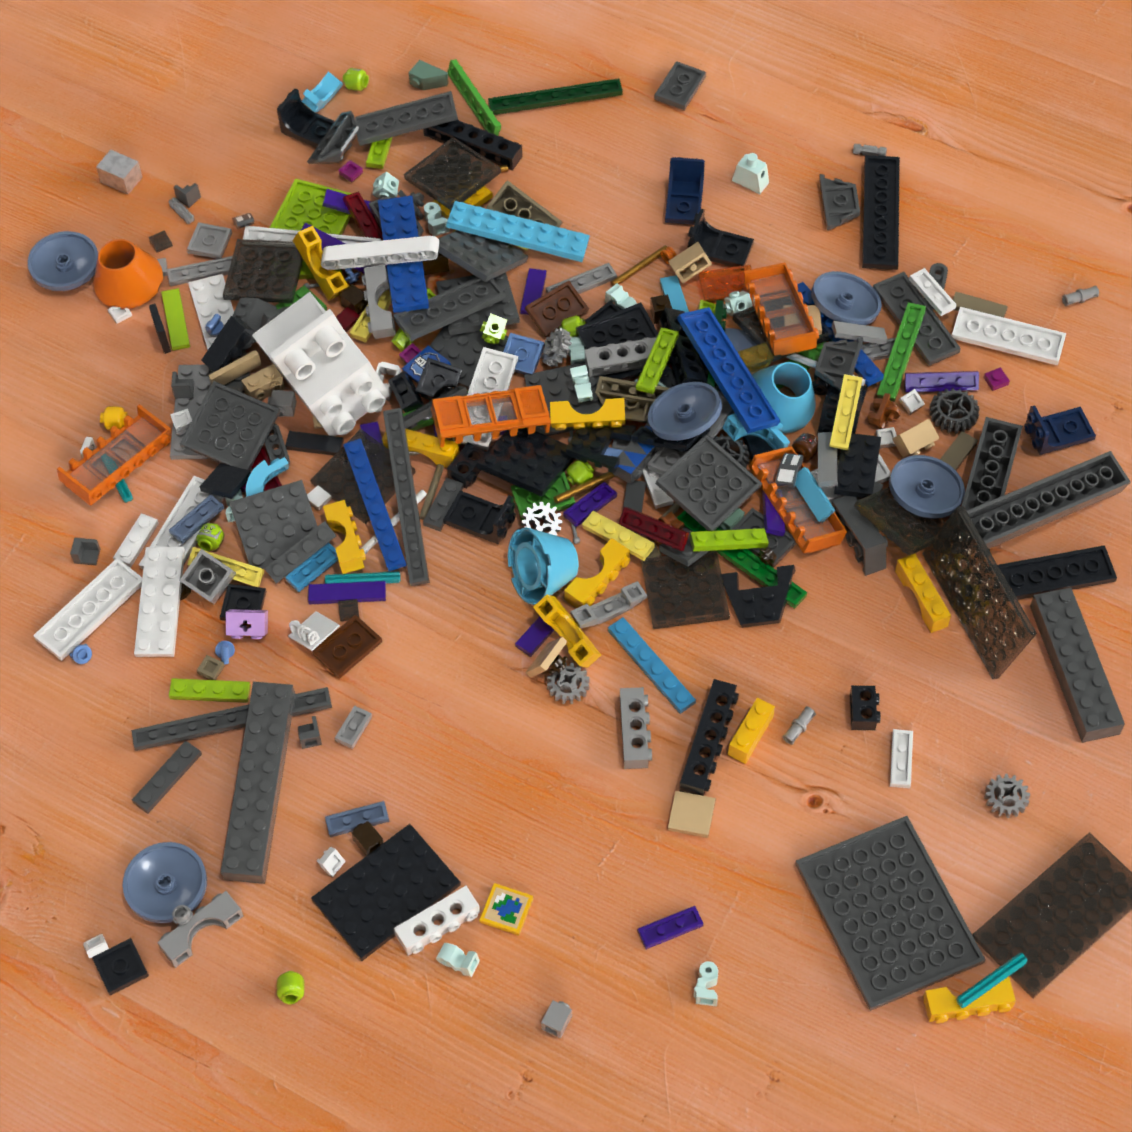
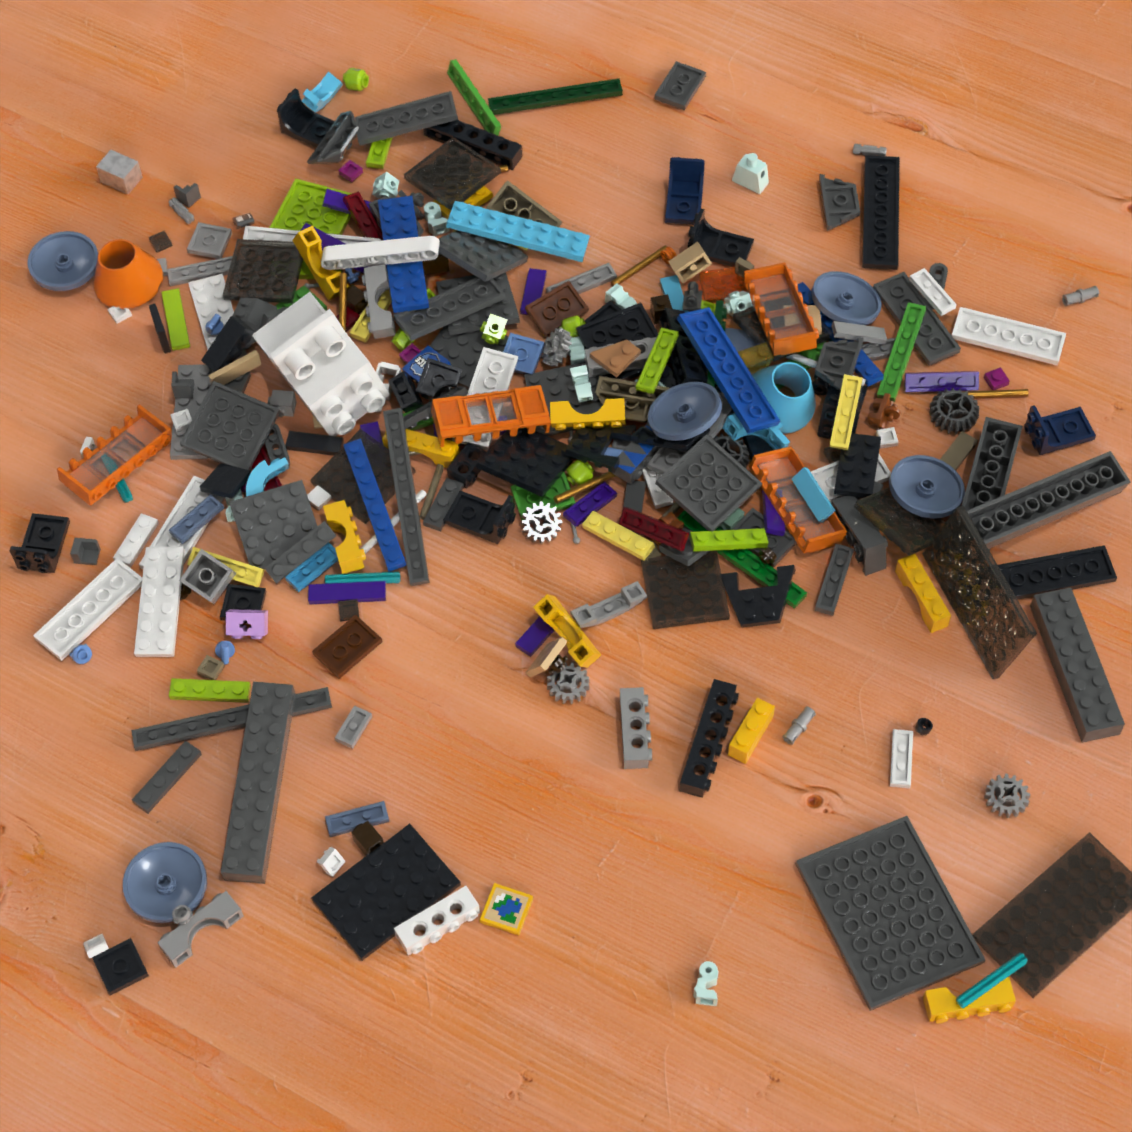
(41, 543): none -> black bracket
(113, 416): yellow head -> none
(210, 537): lime head -> none
(263, 382): tan brick -> none
(290, 987): lime head -> none
(309, 734): dark grey panel -> none
(312, 630): white hinge -> none
(342, 300): none -> pearl gold bar
(427, 76): sand green slope -> none
(454, 957): light aqua leg -> none
(540, 563): medium azure cone -> none
(557, 1018): light grey brick -> none
(585, 590): yellow arch -> none
(616, 356): none -> medium nougat wing
(651, 665): dark azure plate -> none
(670, 927): dark purple tile -> none
(691, 814): tan tile -> none
(692, 297): none -> dark grey hinge
(742, 265): none -> dark tan plate
(788, 470): slope -> none
(806, 445): reddish brown head -> none
(826, 461): light grey tile -> none
(834, 579): none -> dark grey plate
(860, 707): black brick -> none
(911, 401): white tile -> none
(916, 438): tan brick -> none
(923, 722): none -> black hinge
(979, 304): dark tan tile -> none
(999, 393): none -> pearl gold bar

